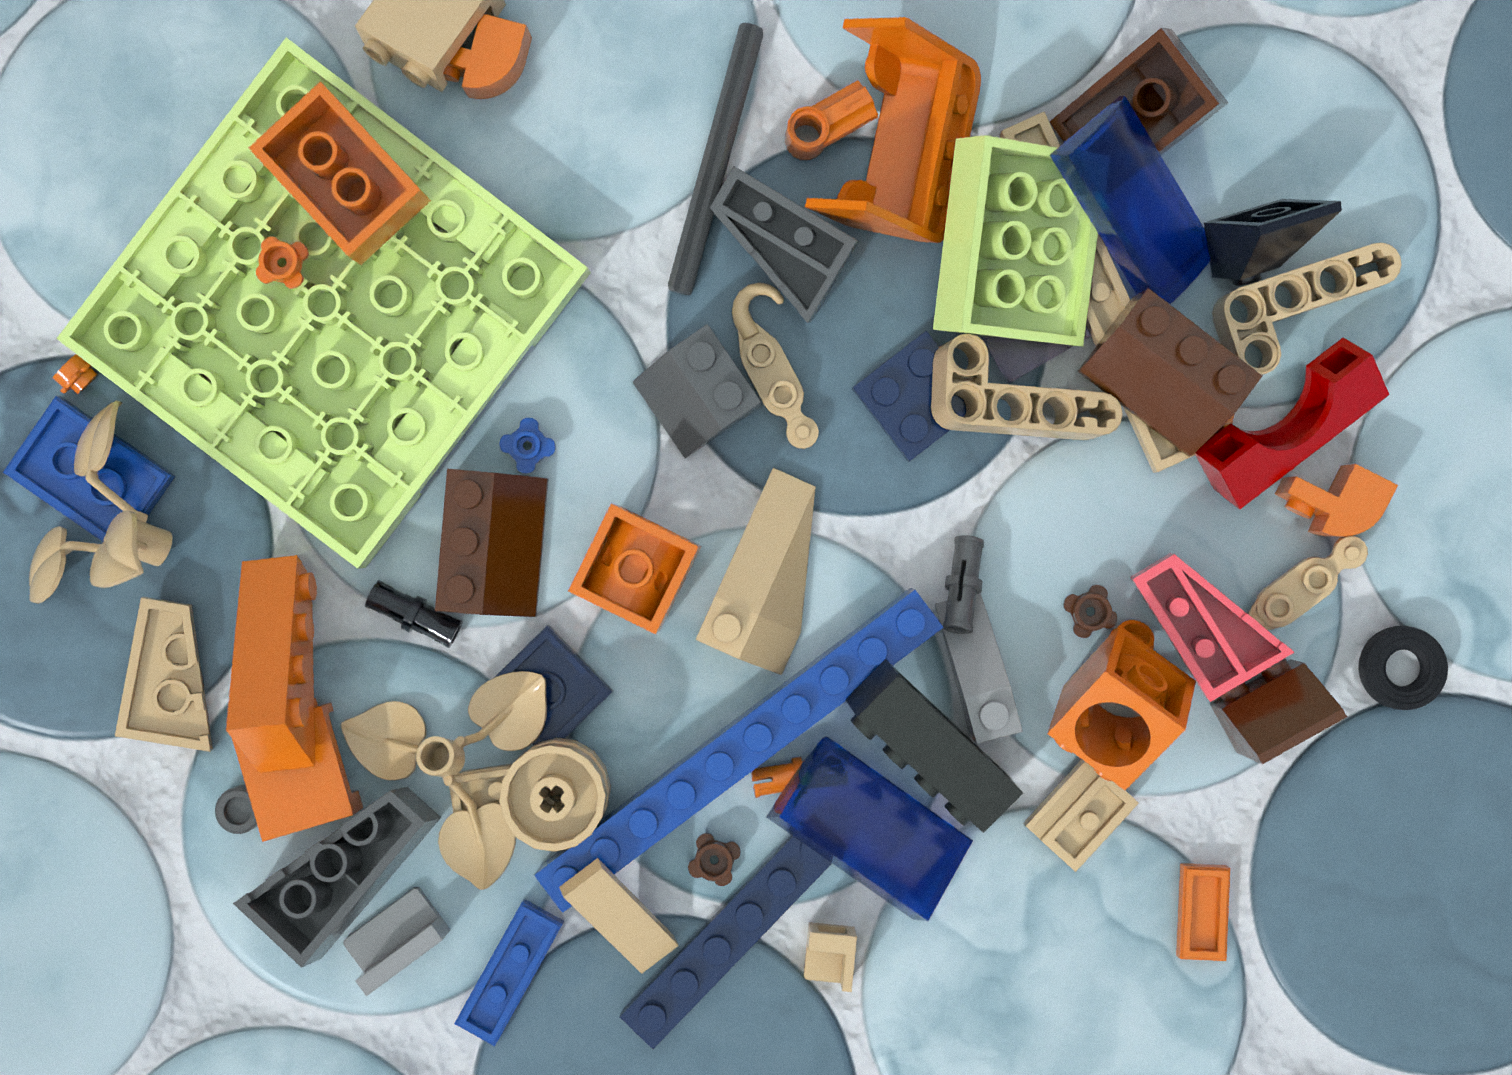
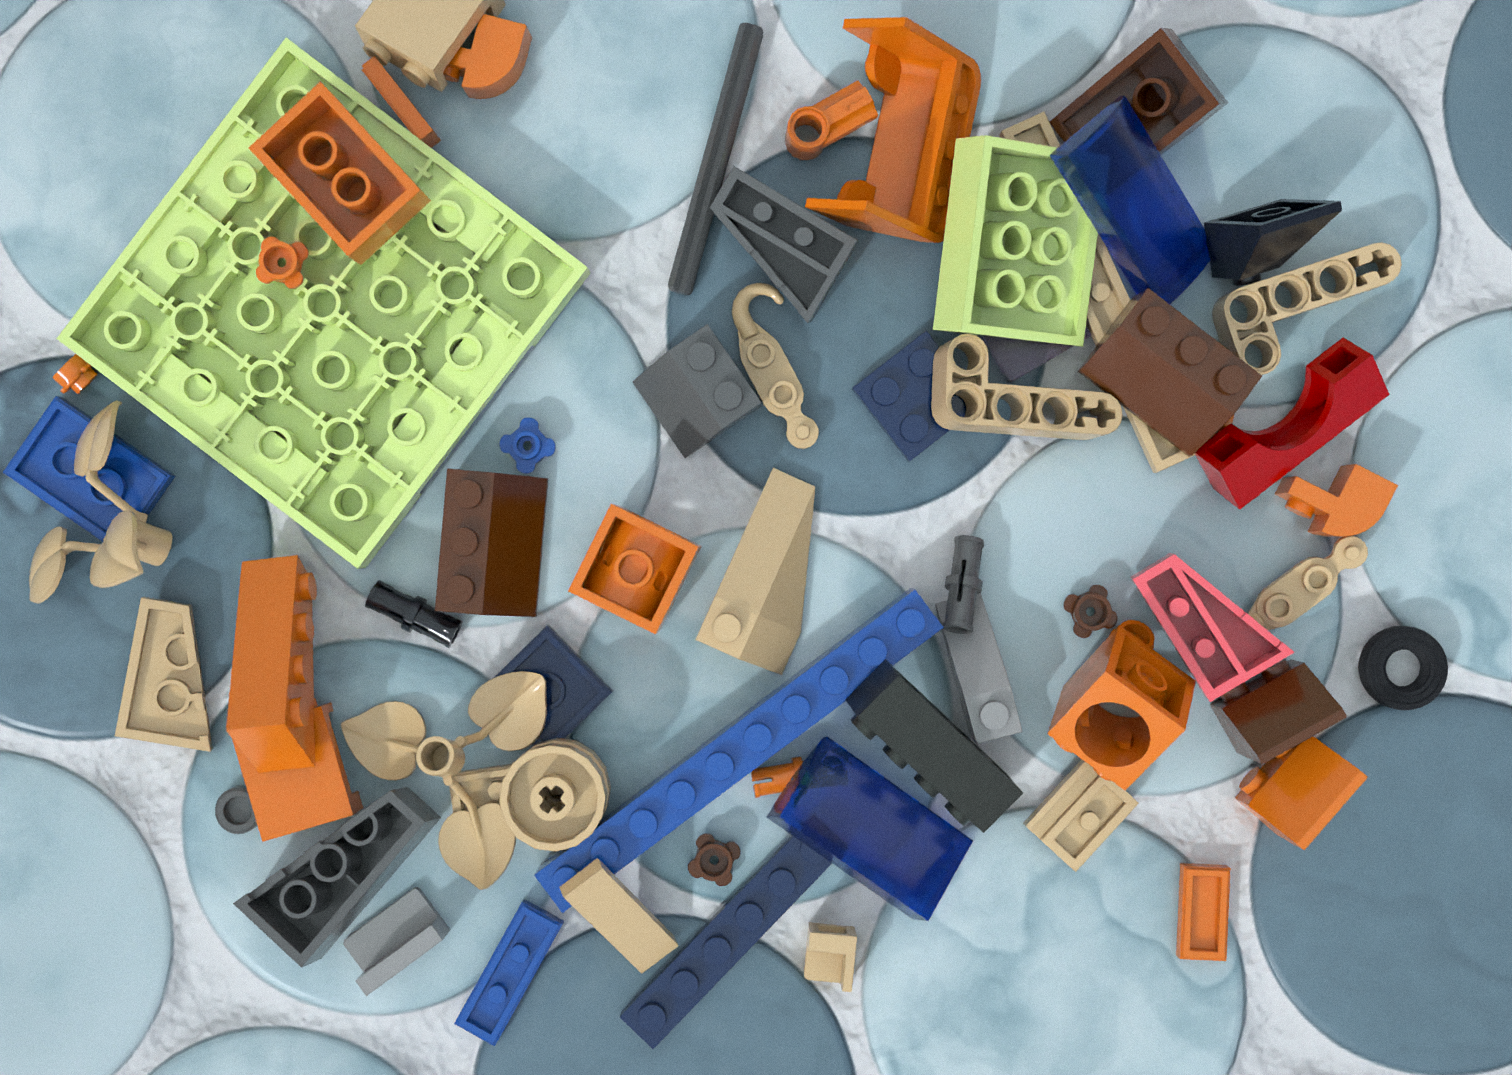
(399, 102): none -> orange tile
(1300, 790): none -> orange slope

